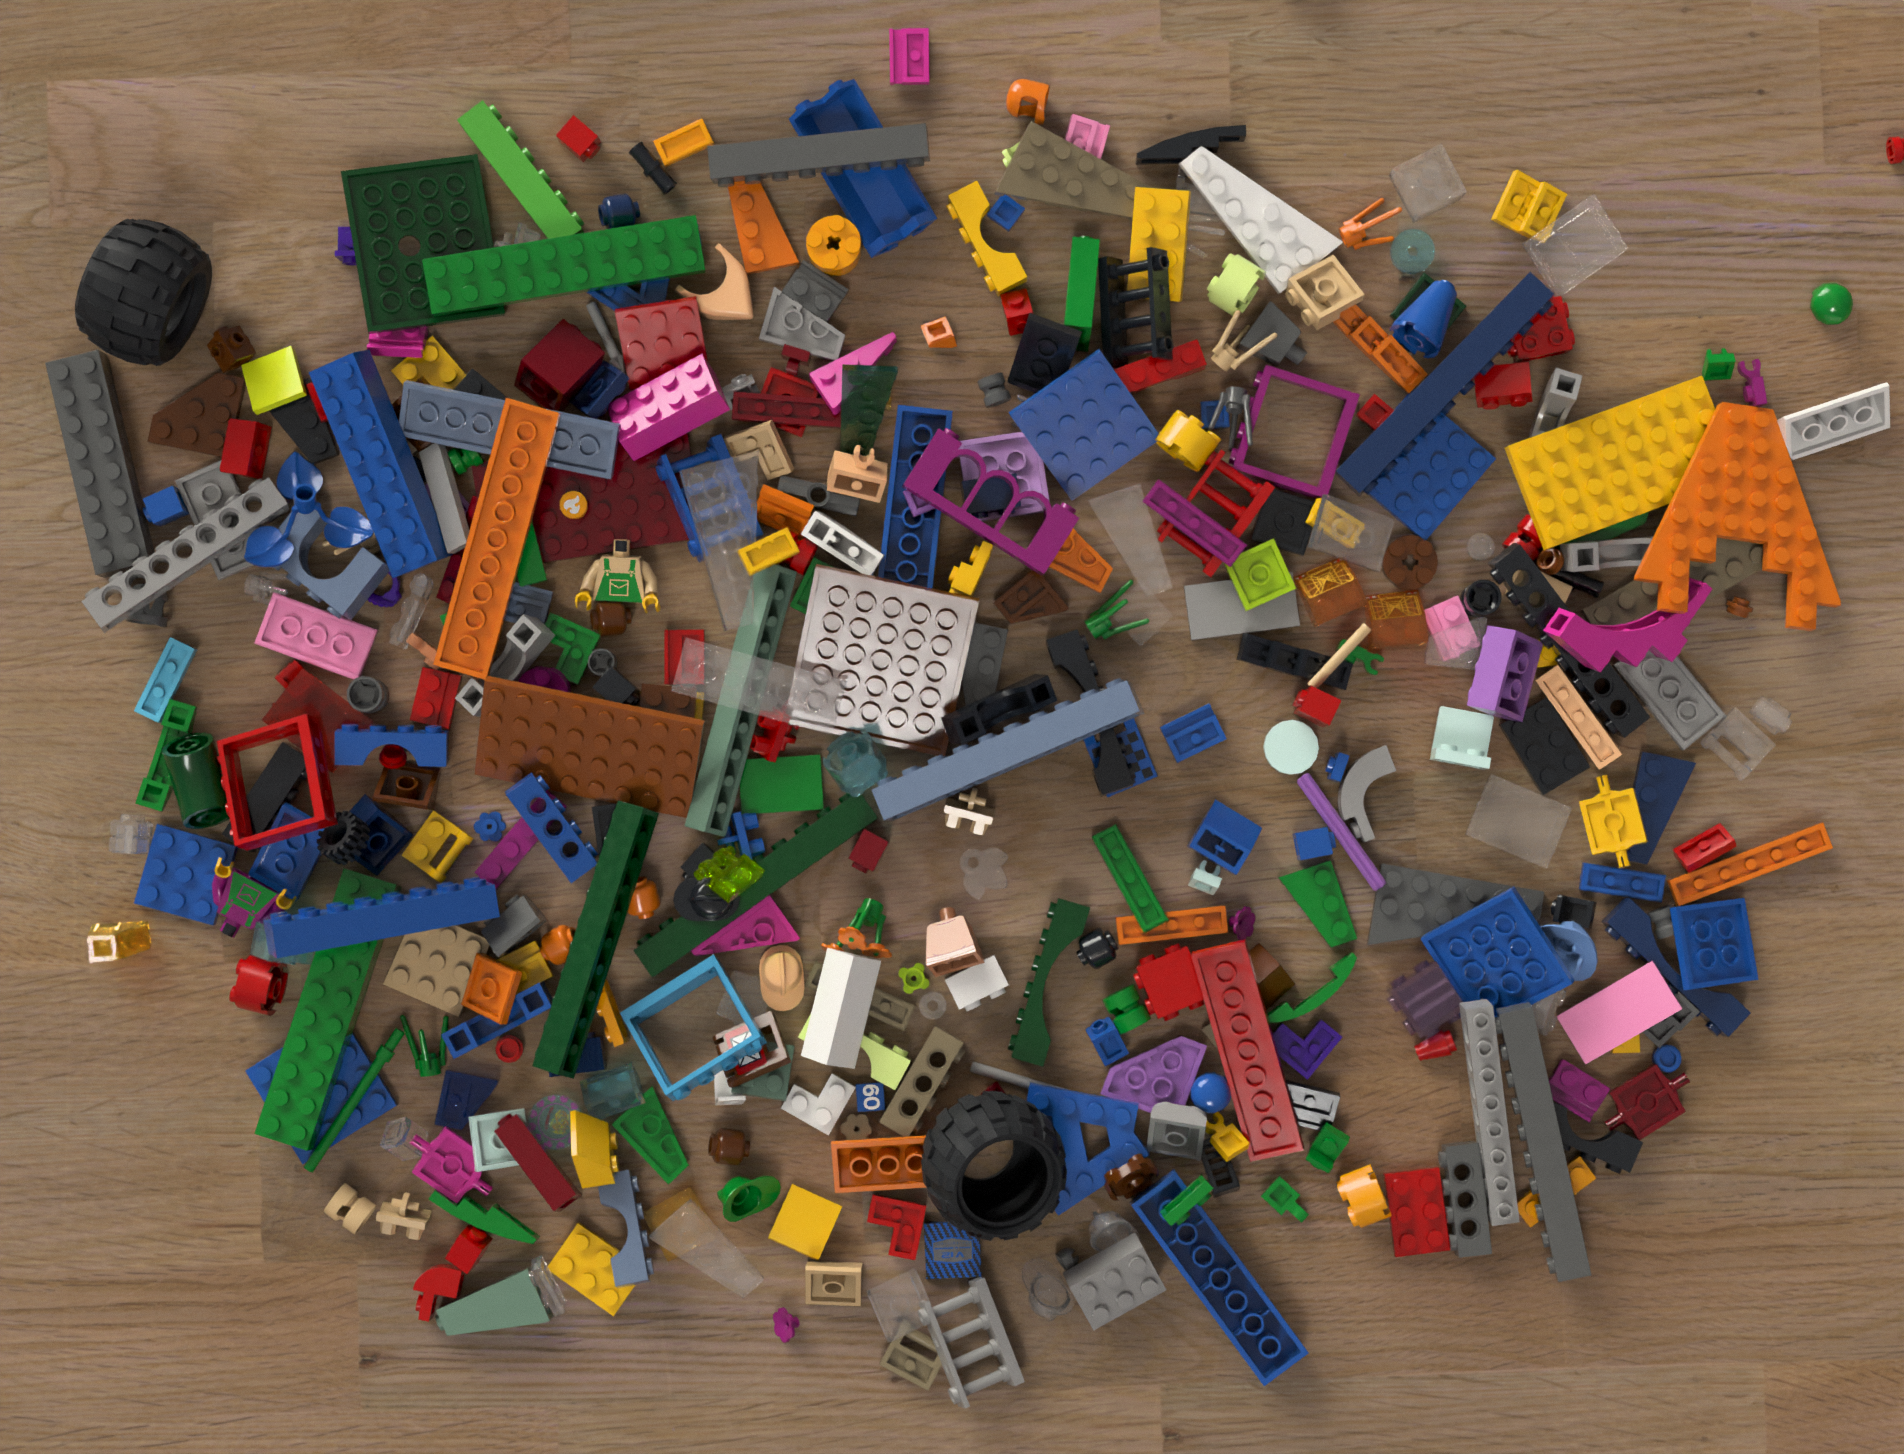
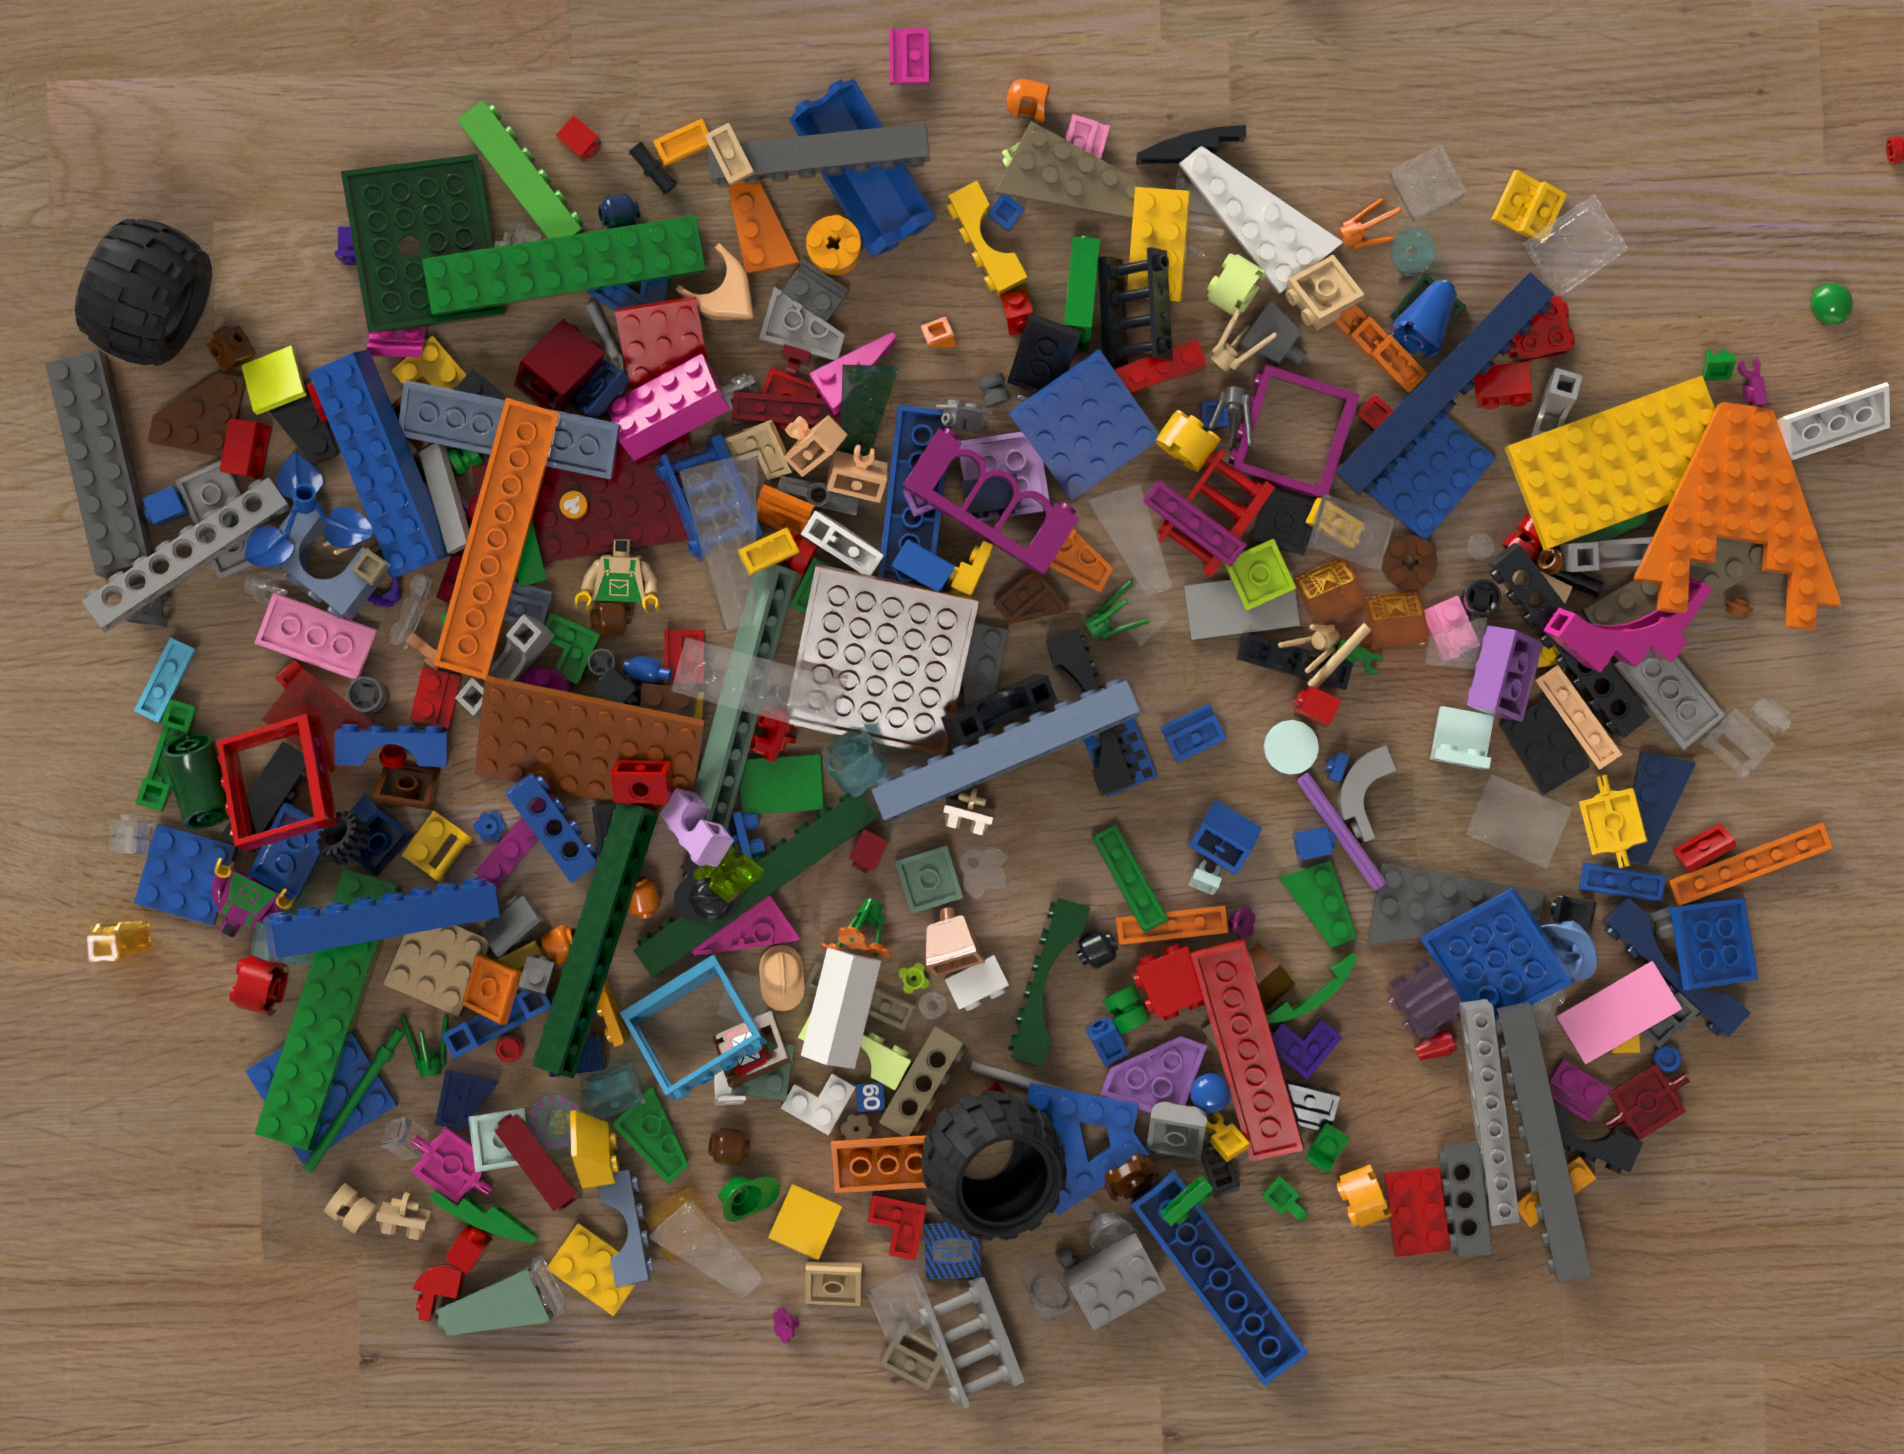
(370, 567): none -> dark tan tile
(537, 975): none -> flat silver bracket
(646, 670): none -> blue plant
(654, 774): none -> red brick
(703, 839): none -> lavender arch
(729, 154): none -> tan plate
(812, 444): none -> light nougat brick
(923, 566): none -> blue slope
(928, 879): none -> sand green plate
(963, 417): none -> light grey hinge
(1324, 639): none -> tan plant

